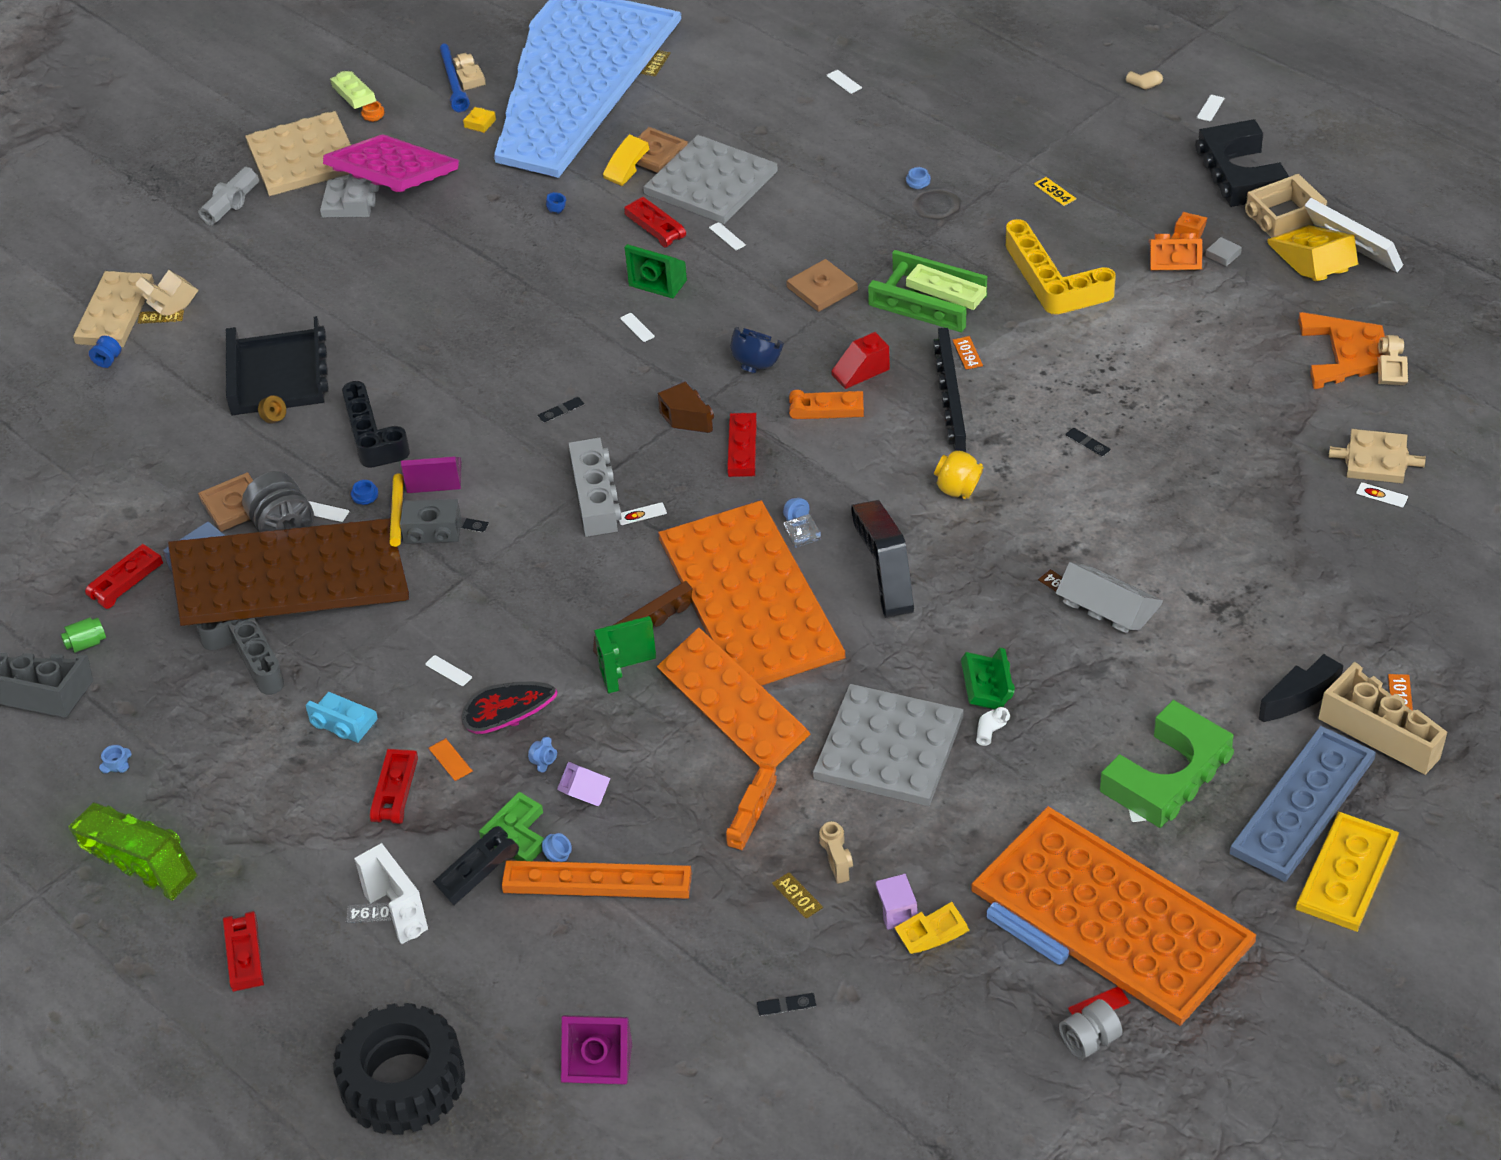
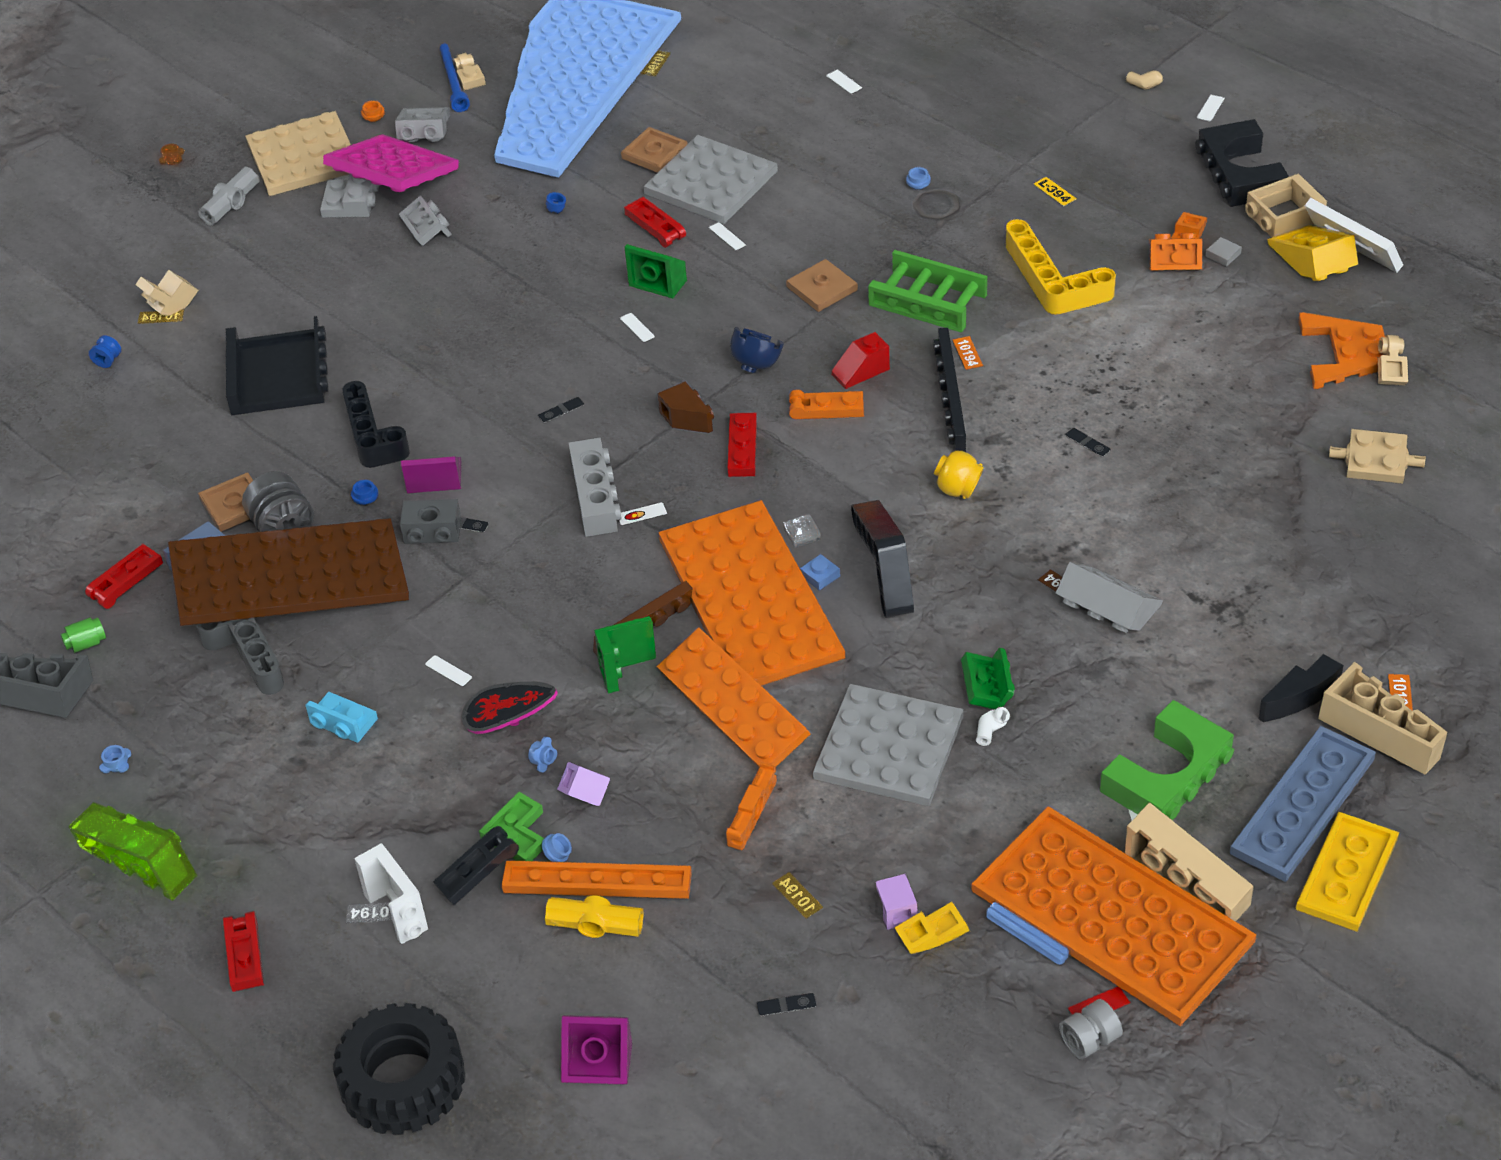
(112, 308): tan plate -> none
(171, 154): none -> clear orange plate
(272, 409): pearl gold tile -> none
(329, 512): white sticker -> none
(352, 89): yellowish green plate -> none
(394, 785): red plate -> none
(396, 510): yellow bar -> none
(422, 123): none -> light grey plate
(424, 220): none -> light grey bracket
(450, 759): orange sticker -> none
(479, 119): yellow plate -> none
(594, 916): none -> yellow piece
(622, 164): yellow slope -> none
(795, 508): medium blue plate -> none
(820, 572): none -> medium blue plate
(840, 859): tan plate -> none
(946, 286): yellowish green plate -> none
(1187, 863): none -> tan wedge
(1382, 494): white sticker -> none

